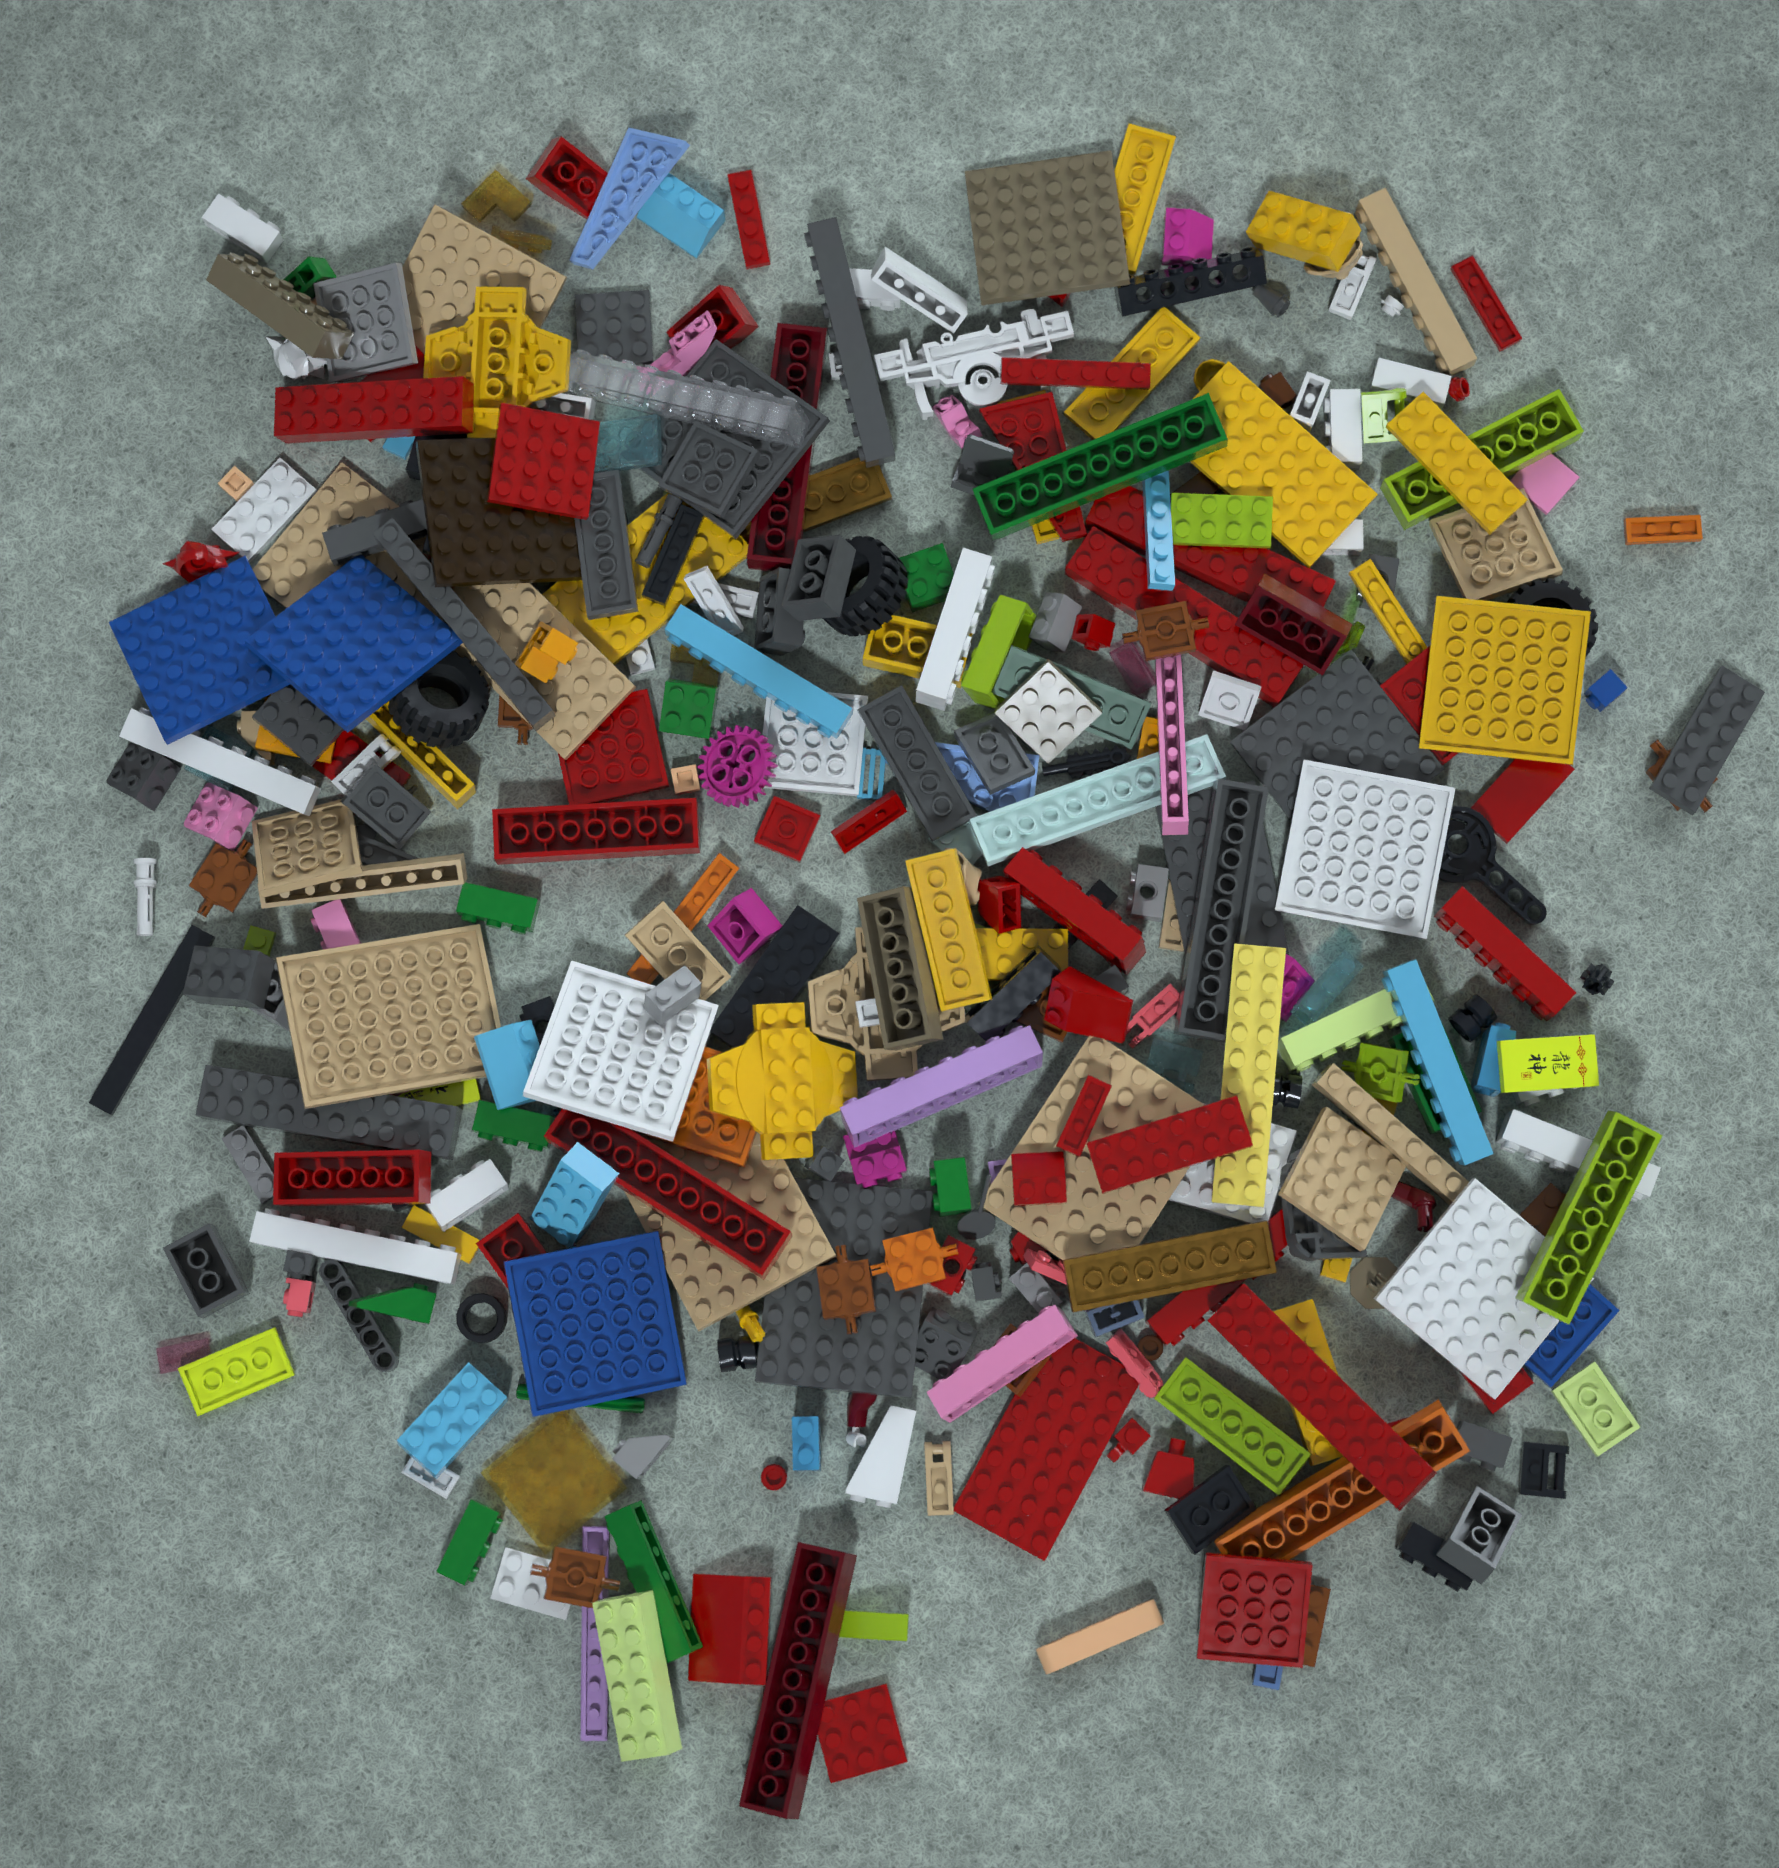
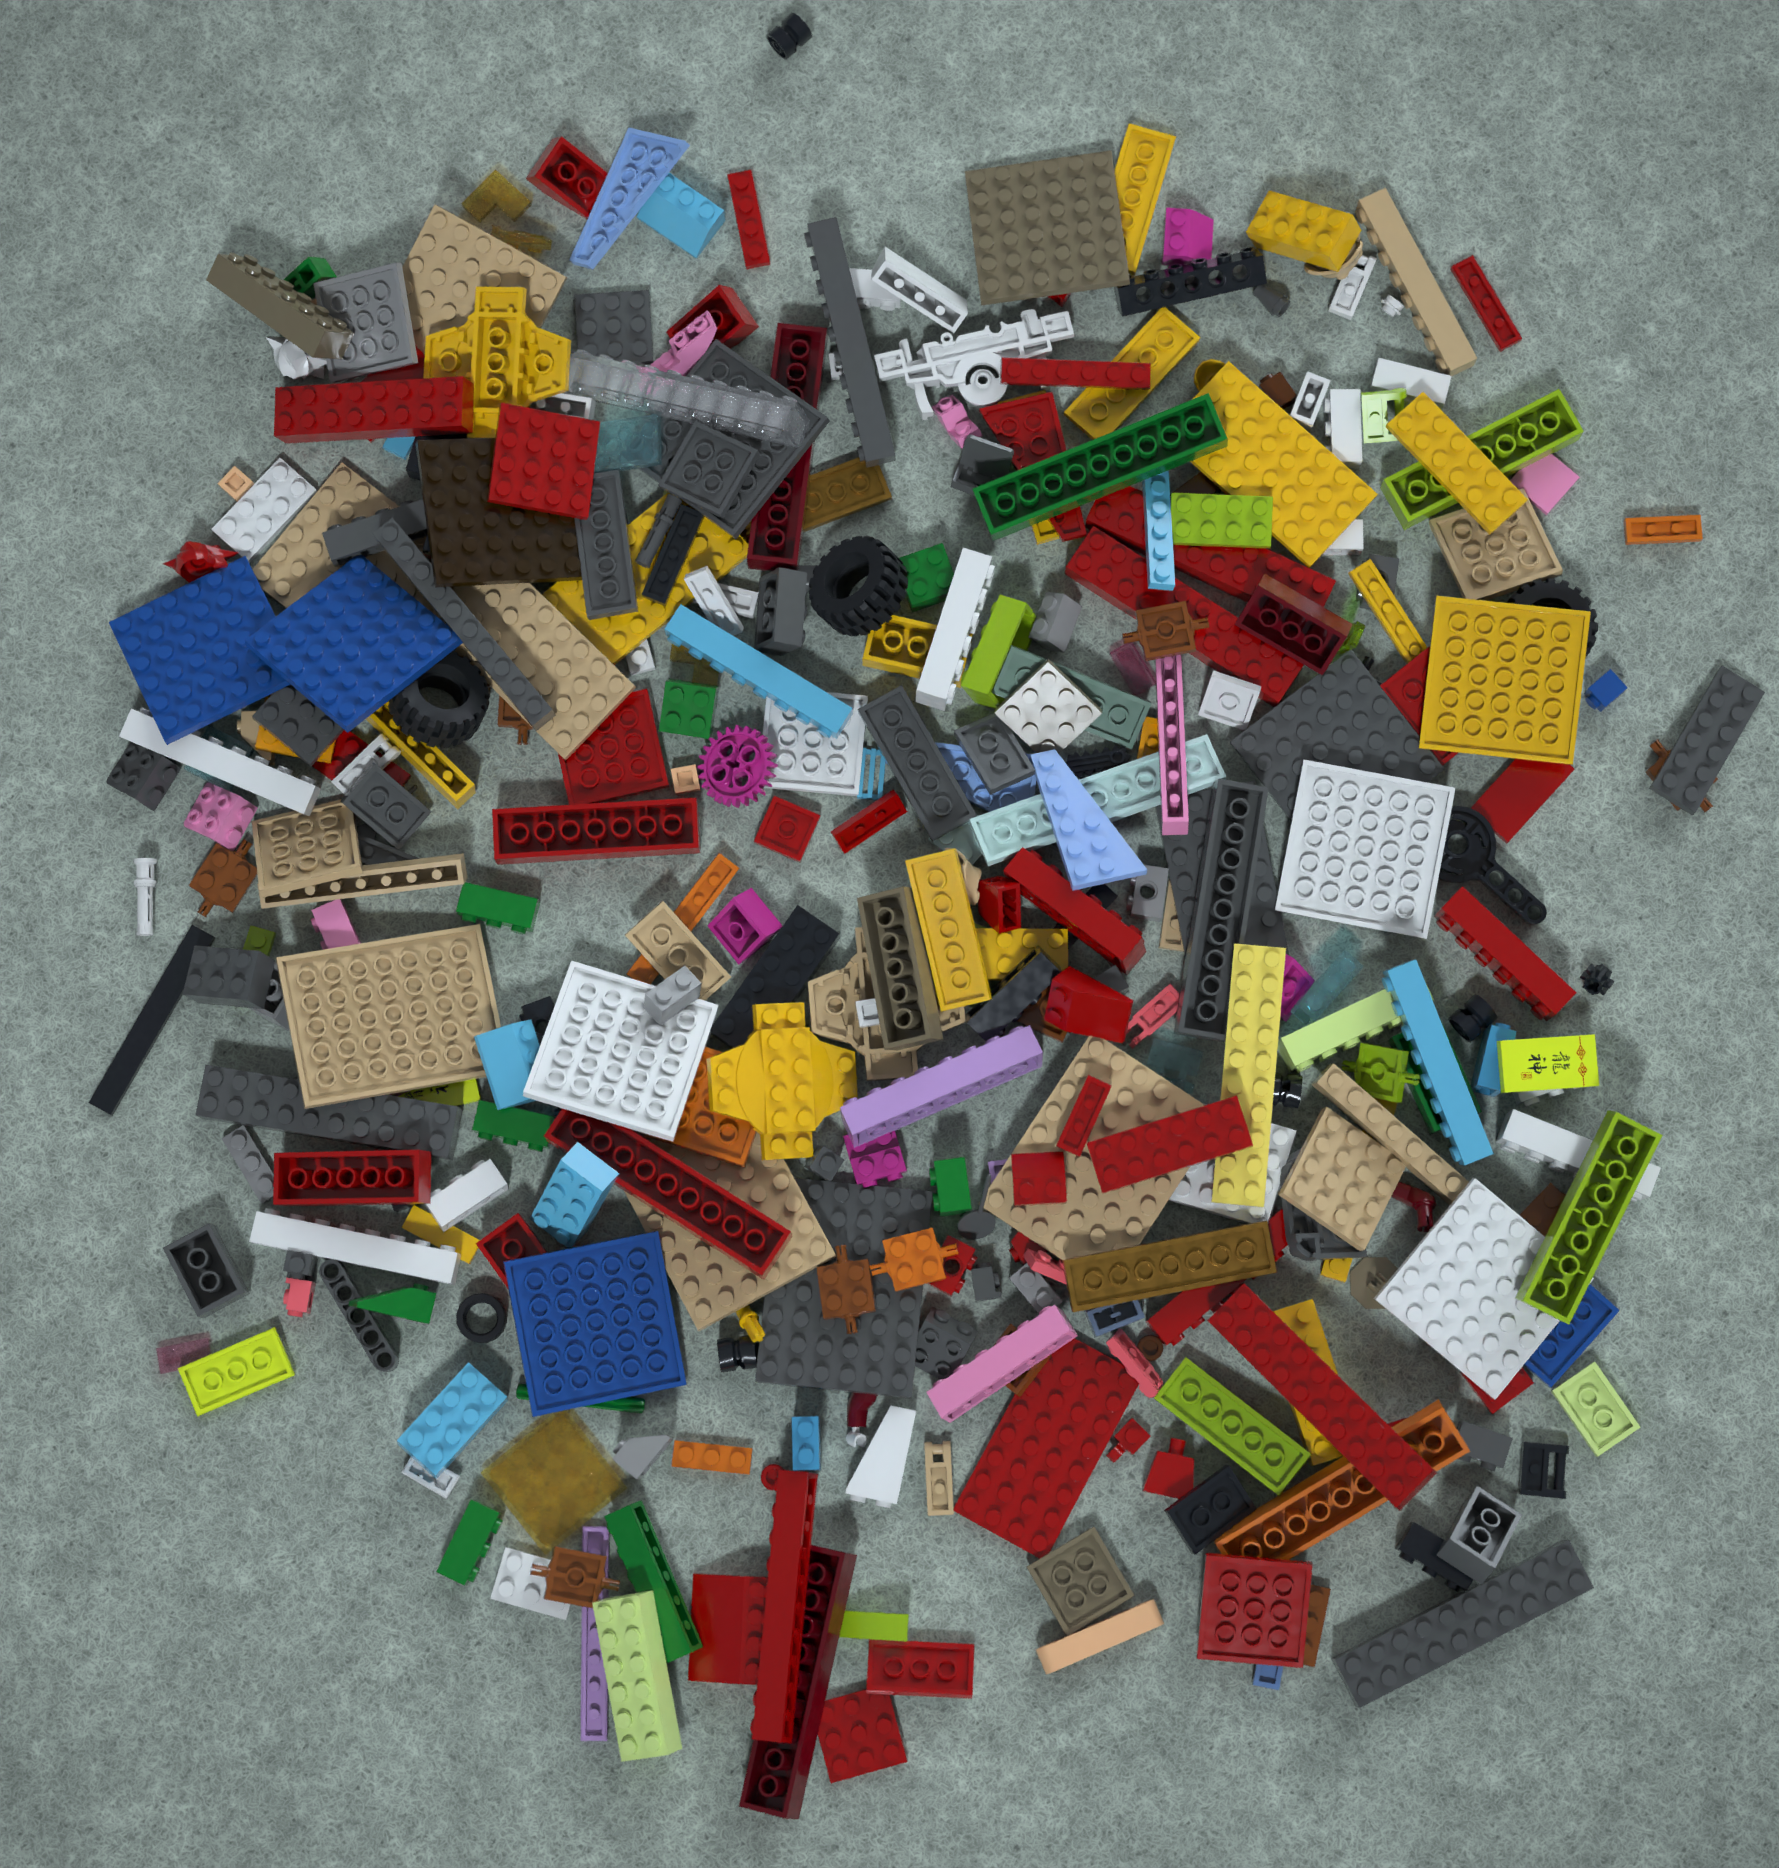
(243, 227): white brick -> none
(545, 651): light orange brick -> none
(712, 1457): none -> orange plate
(784, 1606): none -> red brick
(786, 38): none -> black wheel
(819, 577): dark grey brick -> none
(920, 1668): none -> red plate
(1080, 1581): none -> dark tan plate
(1085, 836): none -> light blue wing
(1093, 631): red brick -> none
(1458, 388): red plate -> none
(1462, 1623): none -> dark grey brick

